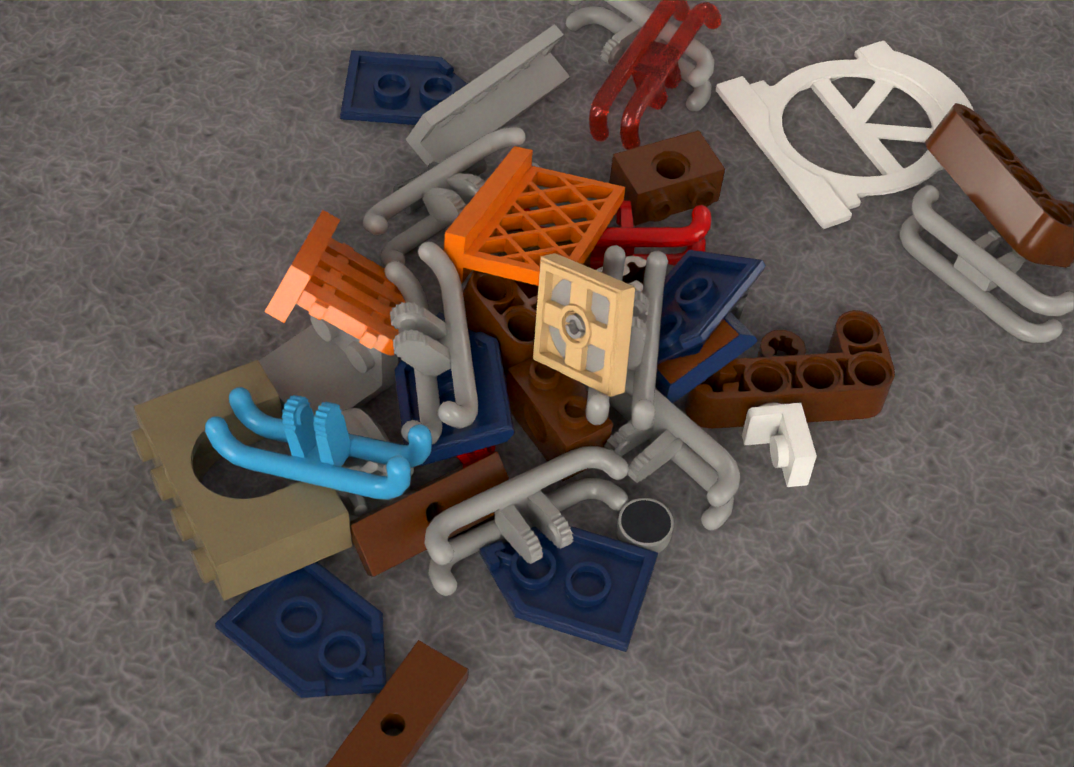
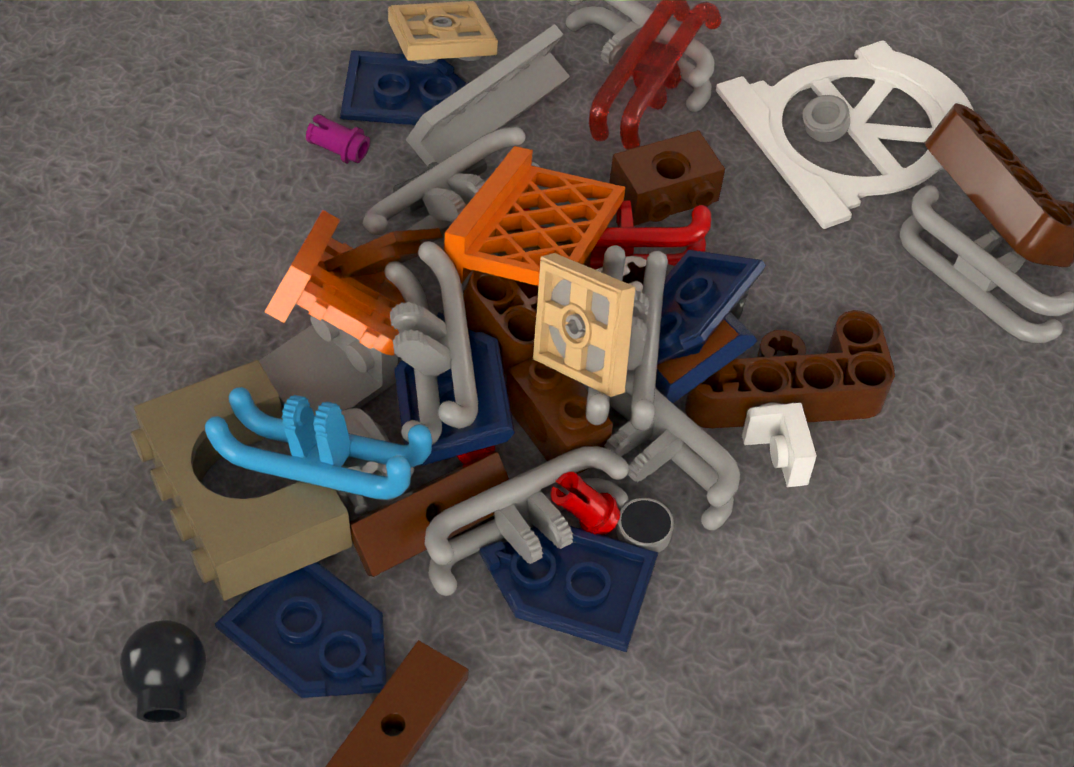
(162, 668): none -> black piece
(346, 142): none -> magenta pin
(376, 254): none -> reddish brown piece
(442, 31): none -> tan piece
(595, 510): none -> red pin
(826, 118): none -> light grey tile

